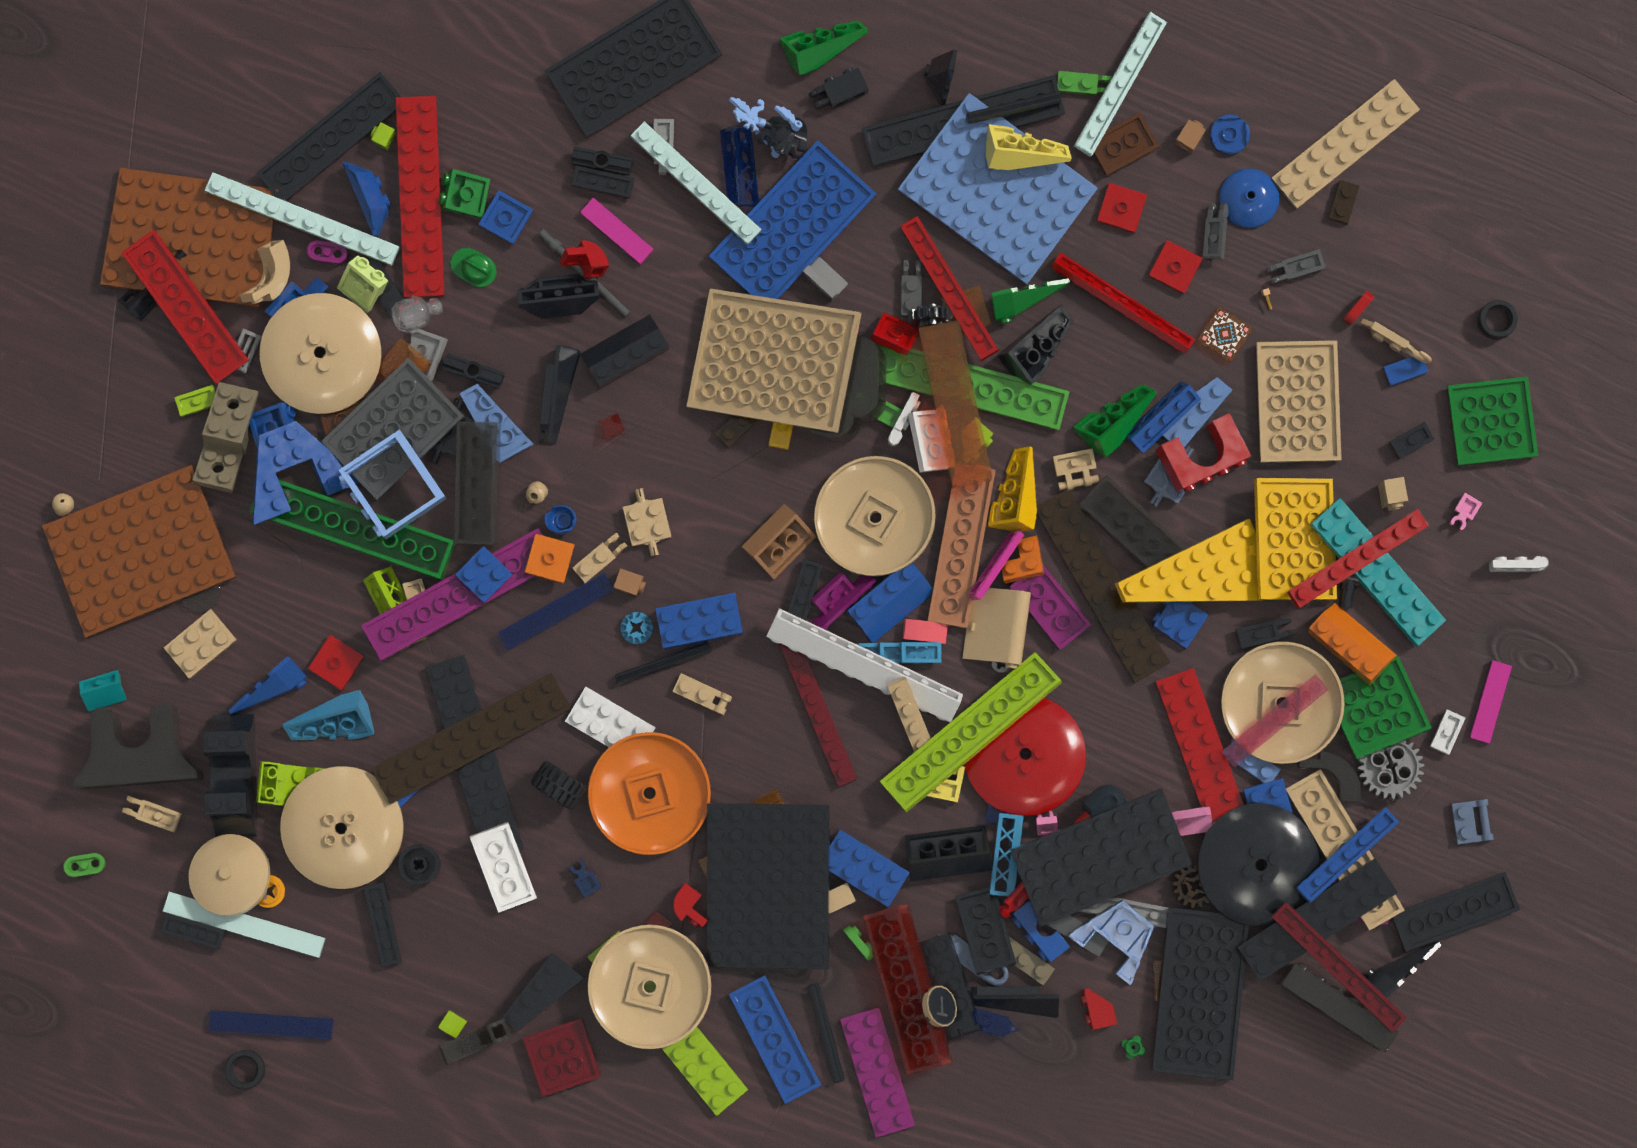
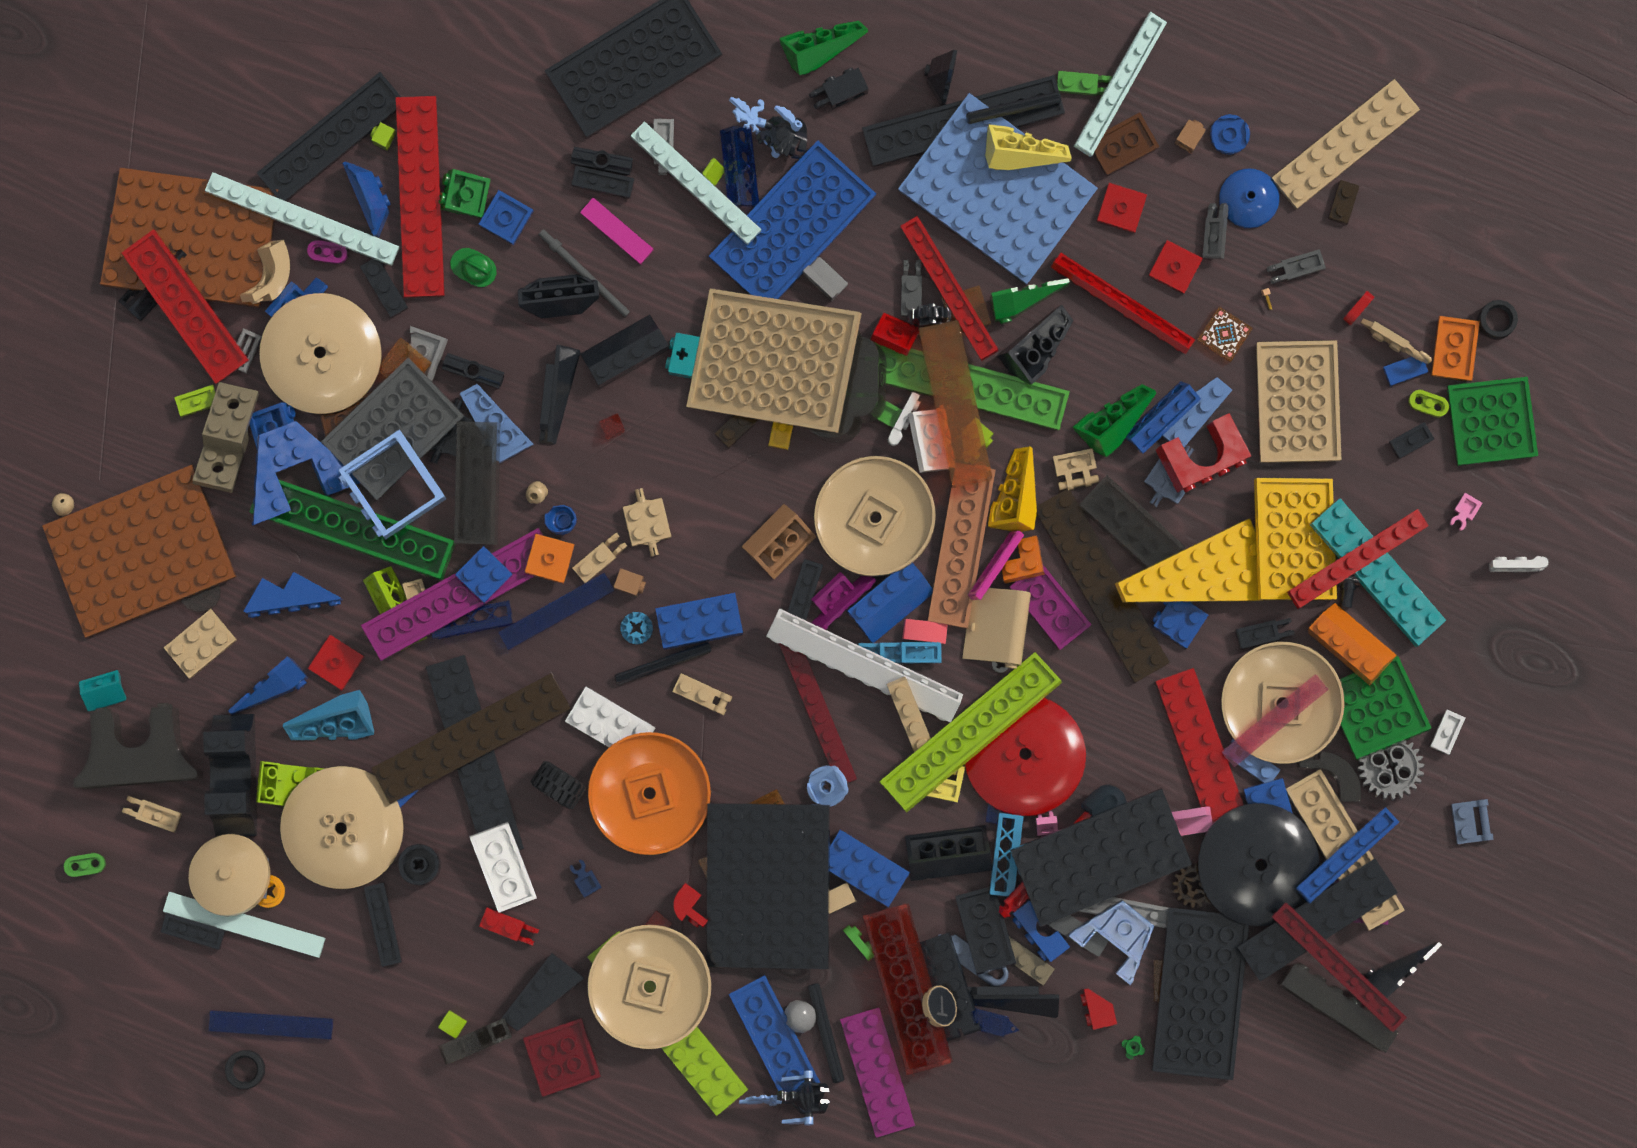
(296, 594): none -> blue slope
(362, 283): yellowish green plate -> none
(415, 313): clear piece -> none
(477, 626): none -> clear blue fence
(506, 926): none -> red hinge
(588, 256): red brick -> none
(685, 367): none -> teal brick
(713, 171): none -> lime slope
(800, 1016): none -> light grey hair
(806, 1098): none -> black helmet
(835, 778): none -> light blue plate
(1393, 493): tan brick -> none
(1428, 402): none -> lime plate
(1455, 348): none -> orange plate
(1455, 911): black plate -> none
(1490, 702): dark pink tile -> none

